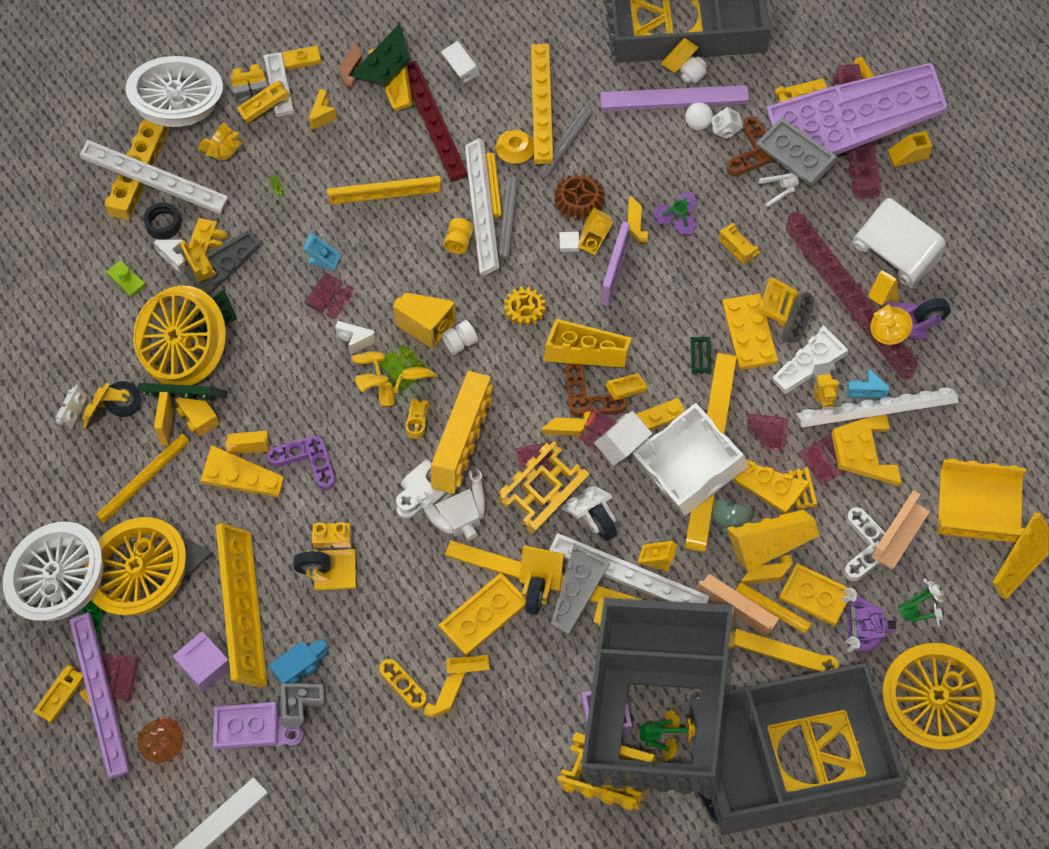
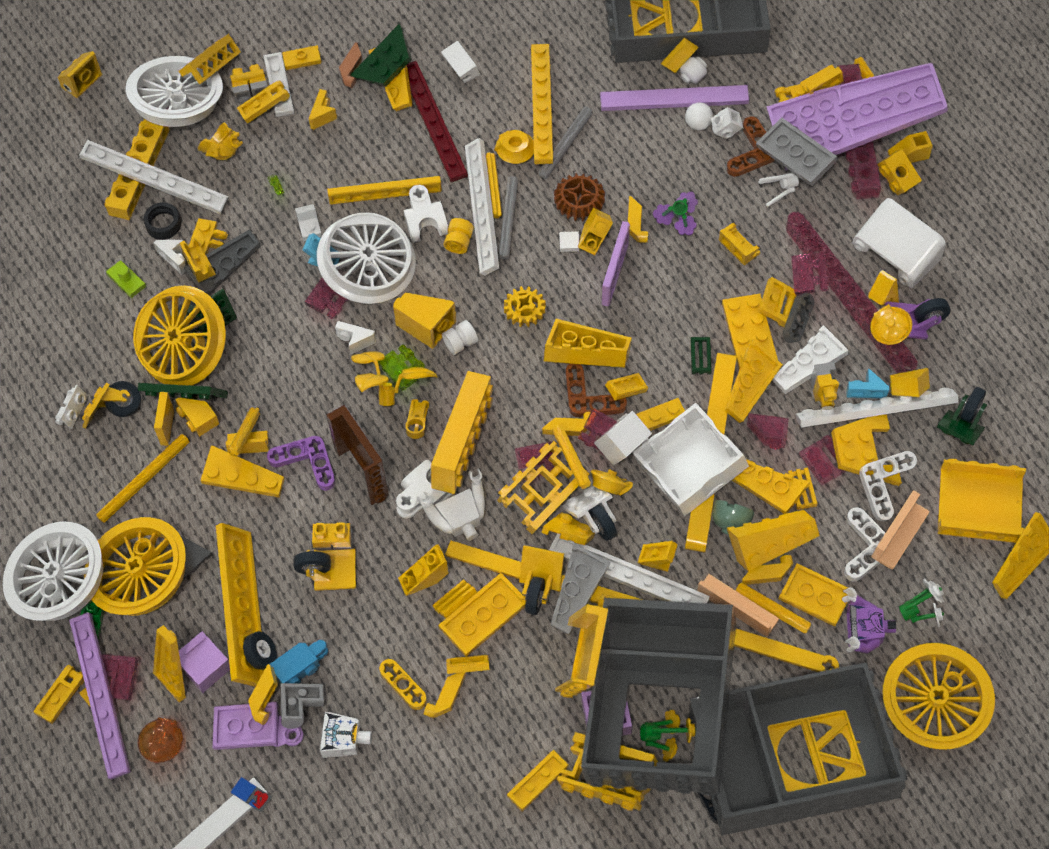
(80, 74): none -> yellow slope
(167, 663): none -> yellow wing
(210, 54): none -> yellow fence
(244, 431): none -> yellow axle
(251, 794): none -> sticker
(259, 650): none -> black bush
(262, 695): none -> yellow piece
(308, 221): none -> white slope
(342, 736): none -> white torso
(348, 436): none -> reddish brown panel
(375, 258): none -> white piece
(424, 213): none -> white piece
(425, 572): none -> yellow slope
(454, 599): none -> yellow tile
(537, 780): none -> yellow plate
(569, 529): none -> yellow wing
(571, 457): none -> yellow axle
(591, 622): none -> yellow panel
(610, 482): none -> yellow piece
(752, 379): none -> yellow wing
(803, 273): none -> clear pink plate
(823, 79): none -> yellow panel
(879, 474): none -> white beam
(908, 174): none -> yellow brick
(910, 383): none -> yellow slope
(961, 426): none -> dark green plate

